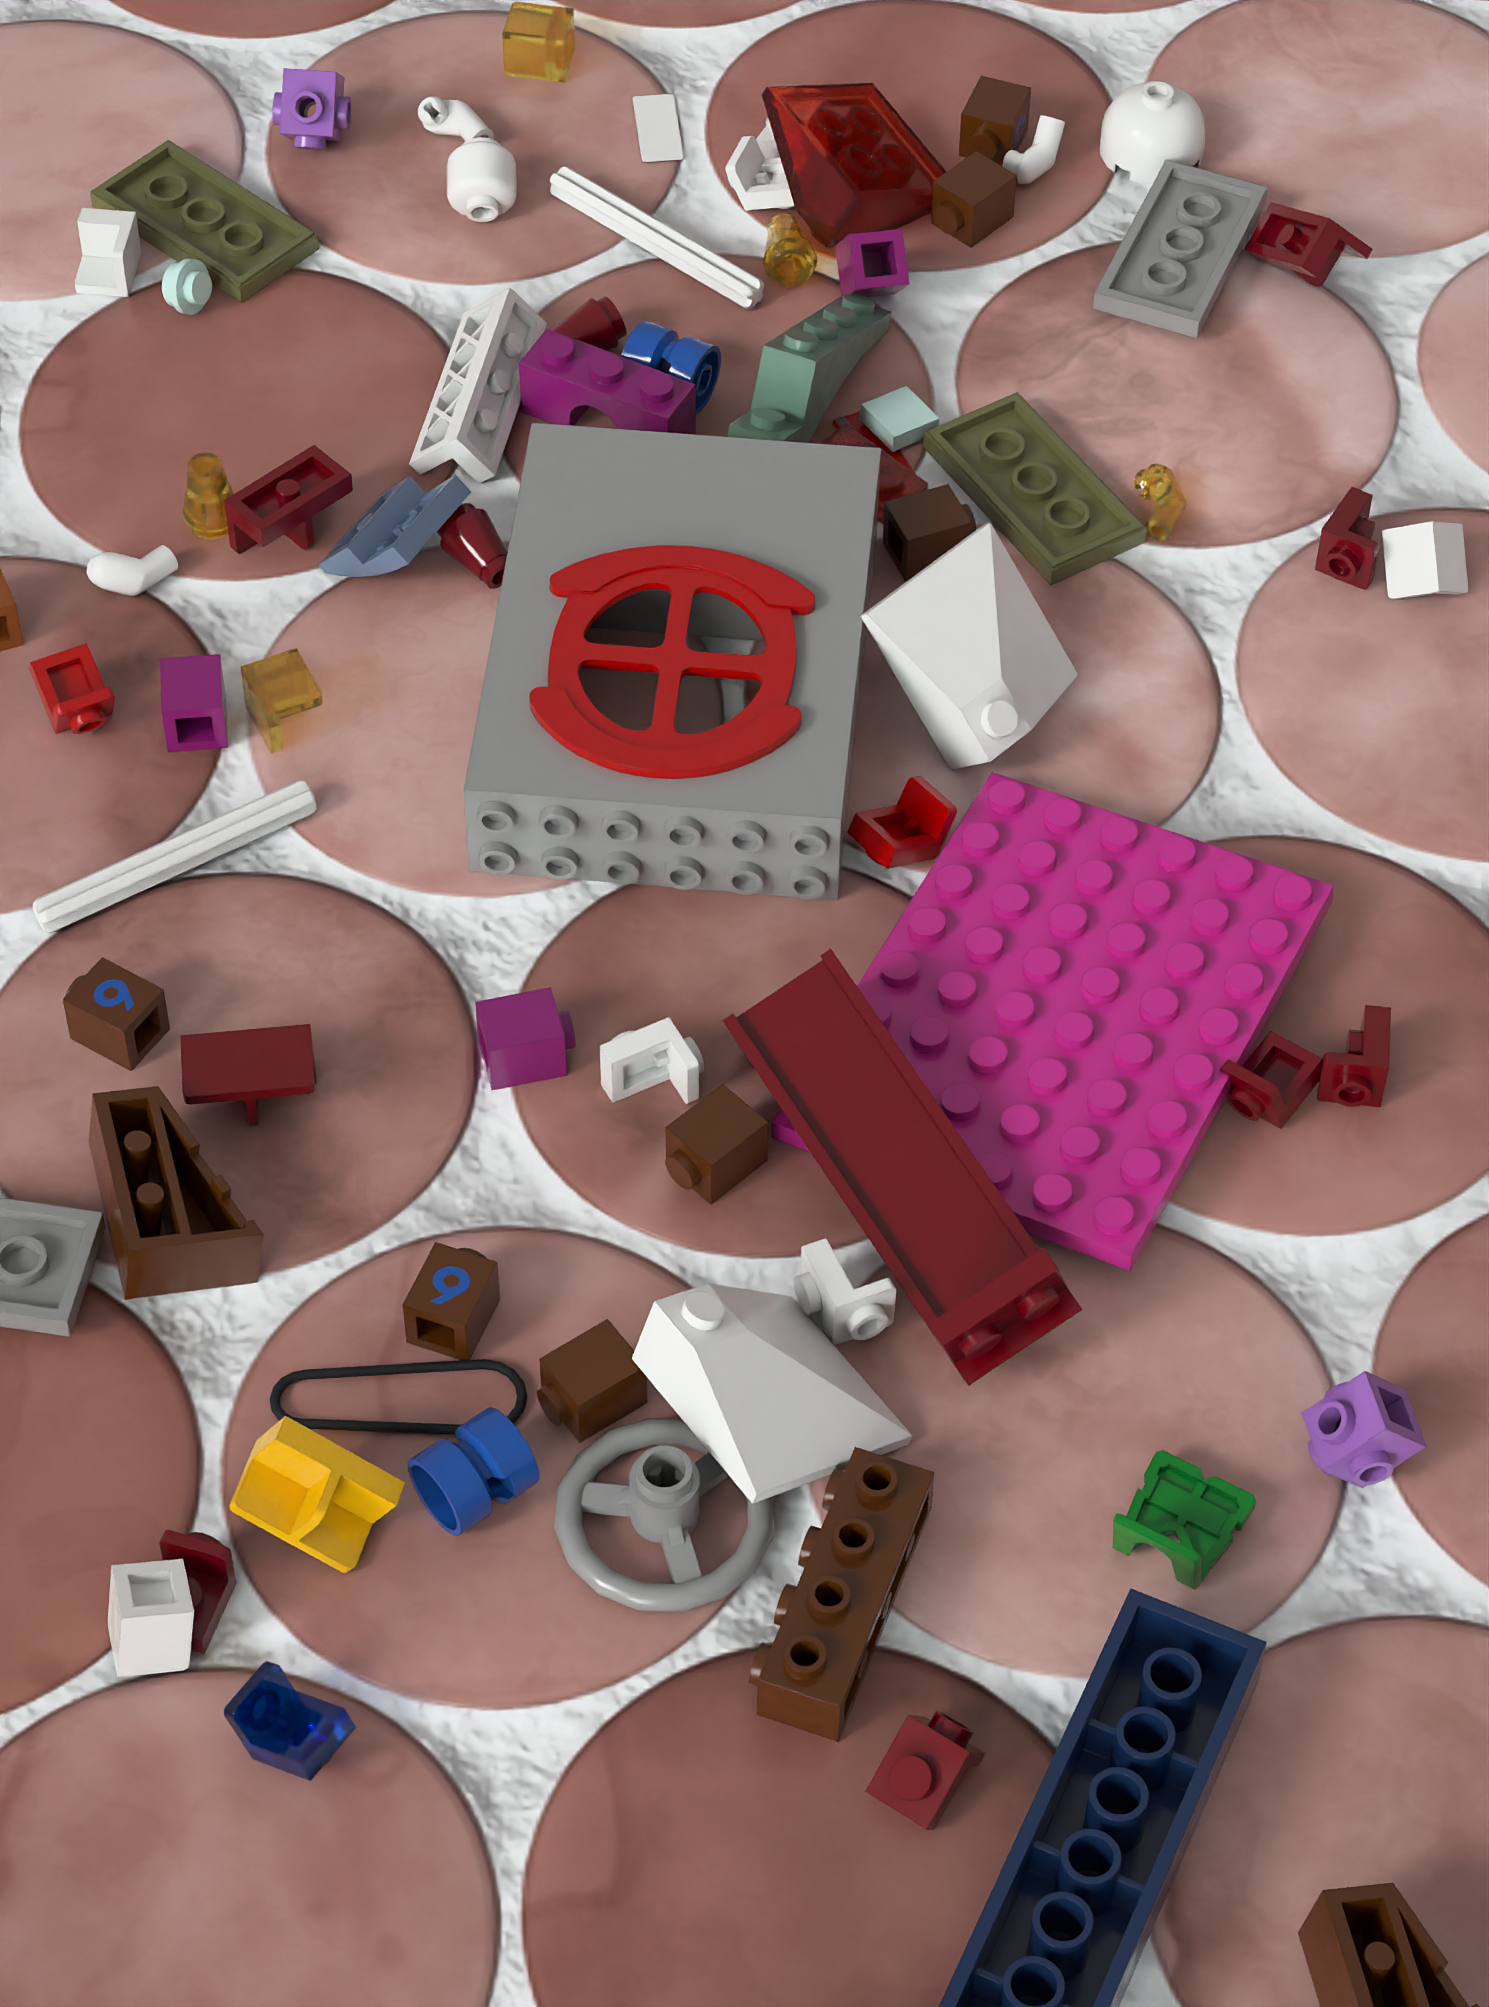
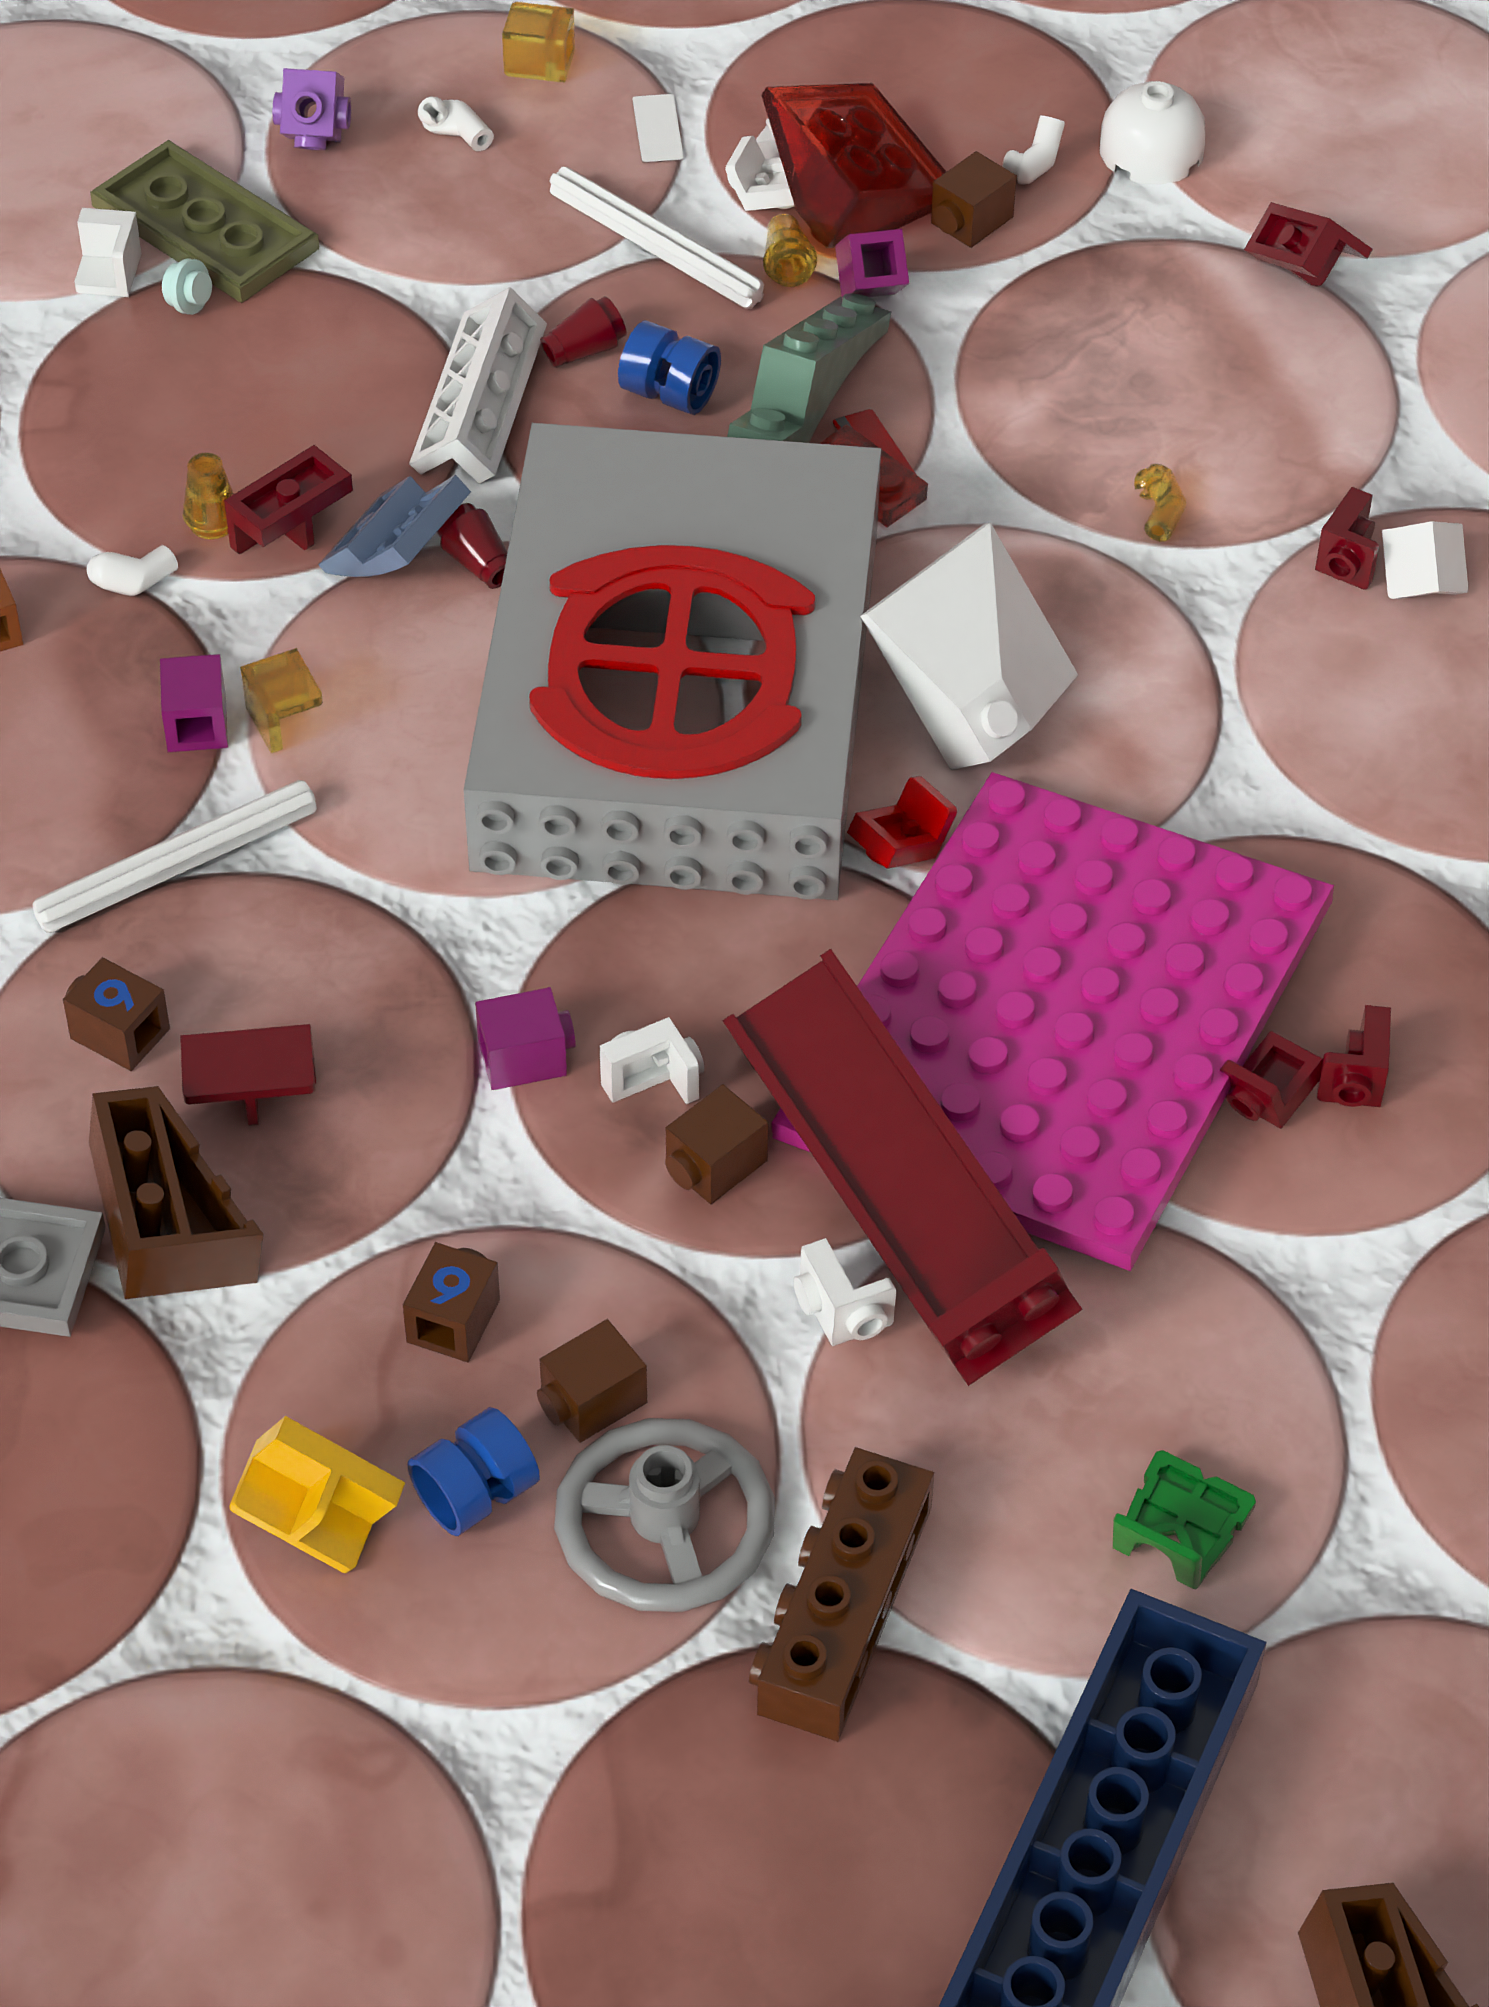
(72, 690): red bracket -> none
(150, 1617): white panel -> none
(209, 1578): dark red bracket -> none
(286, 1725): clear blue bracket -> none
(403, 1427): black piece -> none
(481, 178): white head -> none
(568, 376): magenta arch -> none
(762, 1387): white slope -> none
(898, 418): light aqua tile -> none
(924, 528): reddish brown brick -> none
(924, 1767): dark red bracket -> none
(994, 119): reddish brown brick -> none
(1034, 488): olive tile -> none
(1180, 248): light grey plate -> none
(1363, 1430): medium lavender brick -> none

